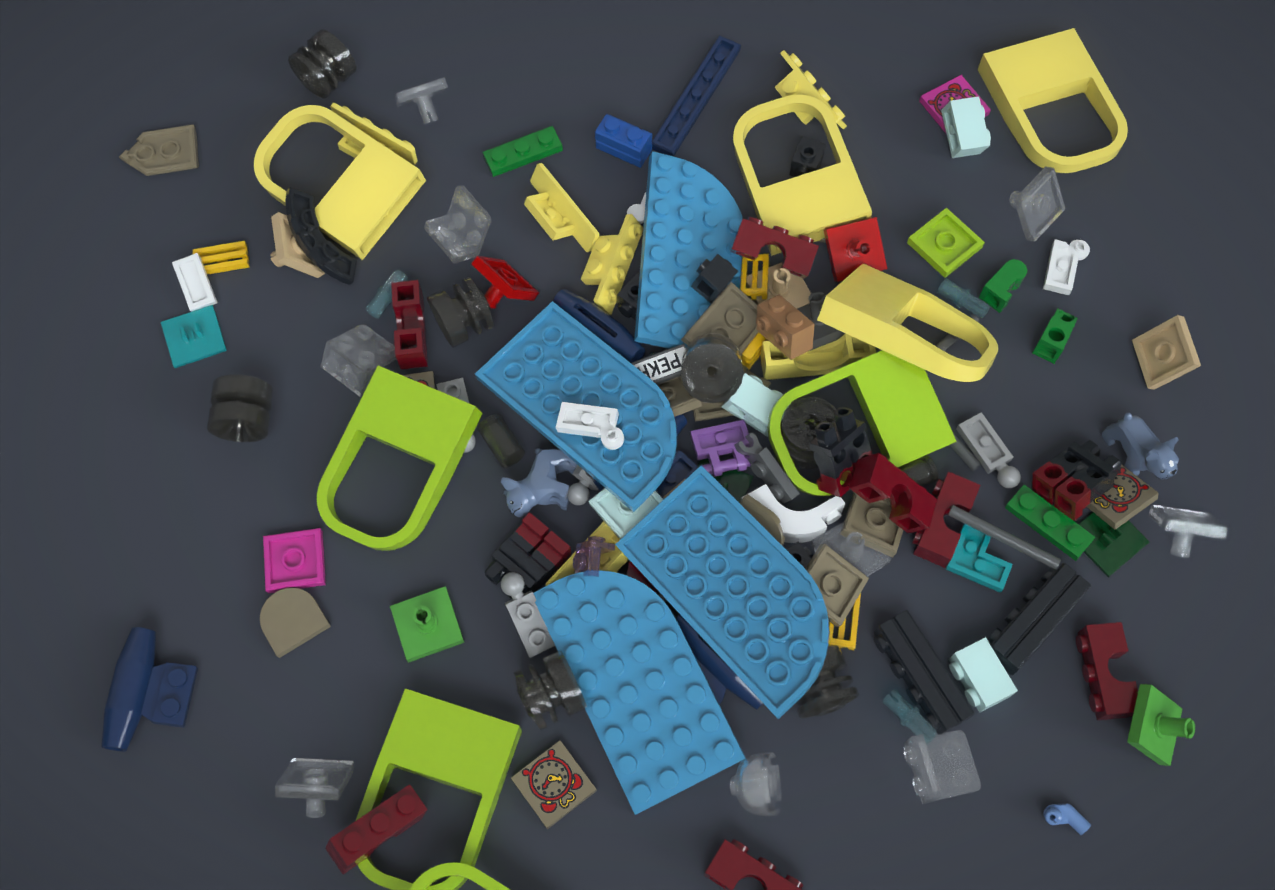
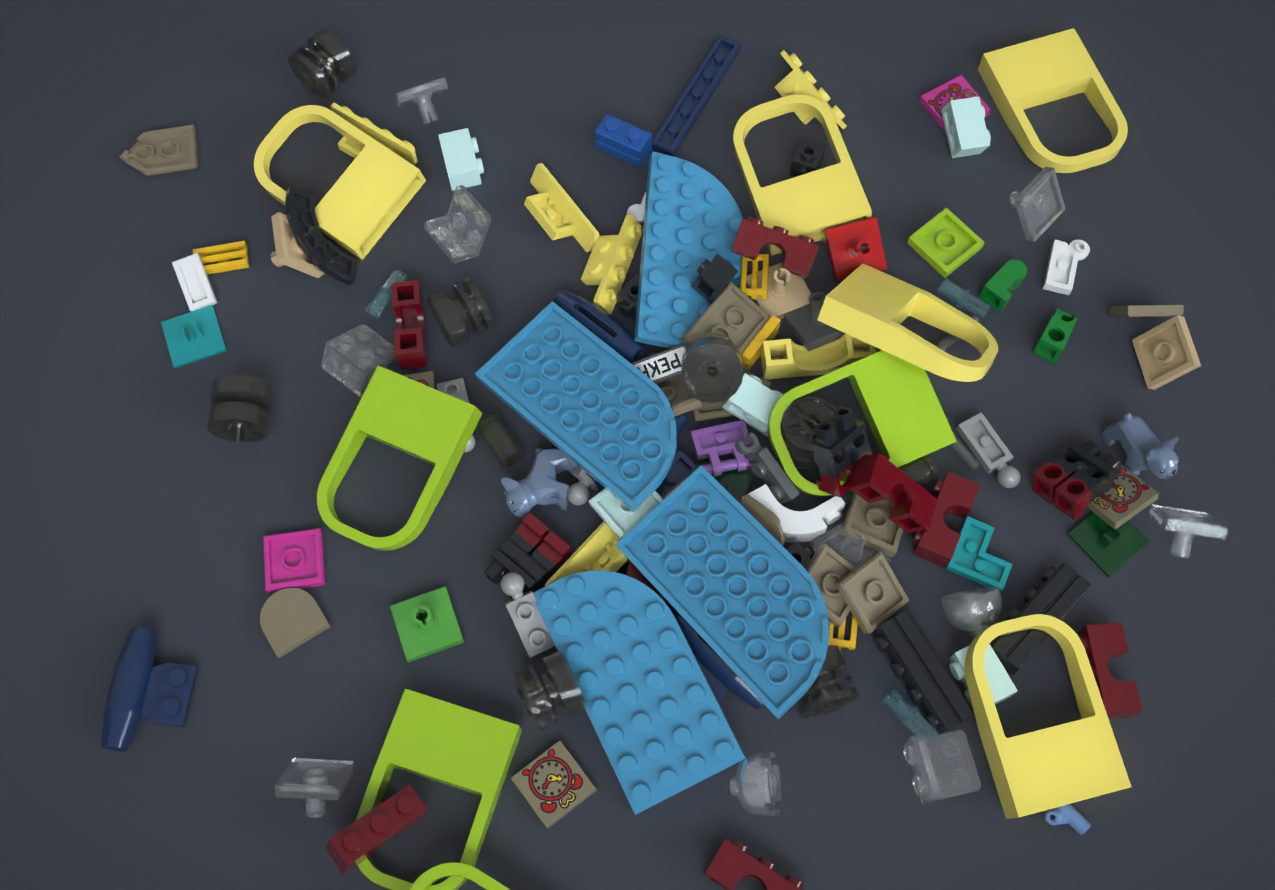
(460, 158): none -> light aqua brick
(504, 281): red tile -> none
(522, 151): green plate -> none
(588, 555): bracket -> none
(591, 422): white hinge -> none
(785, 326): medium nougat brick -> none
(872, 592): none -> dark tan tile
(973, 609): none -> clear cylinder
(1004, 537): dark grey bar -> none
(1050, 522): green plate -> none
(1052, 763): none -> light yellow window
(1146, 310): none -> dark tan tile
(1157, 725): bright green tile -> none

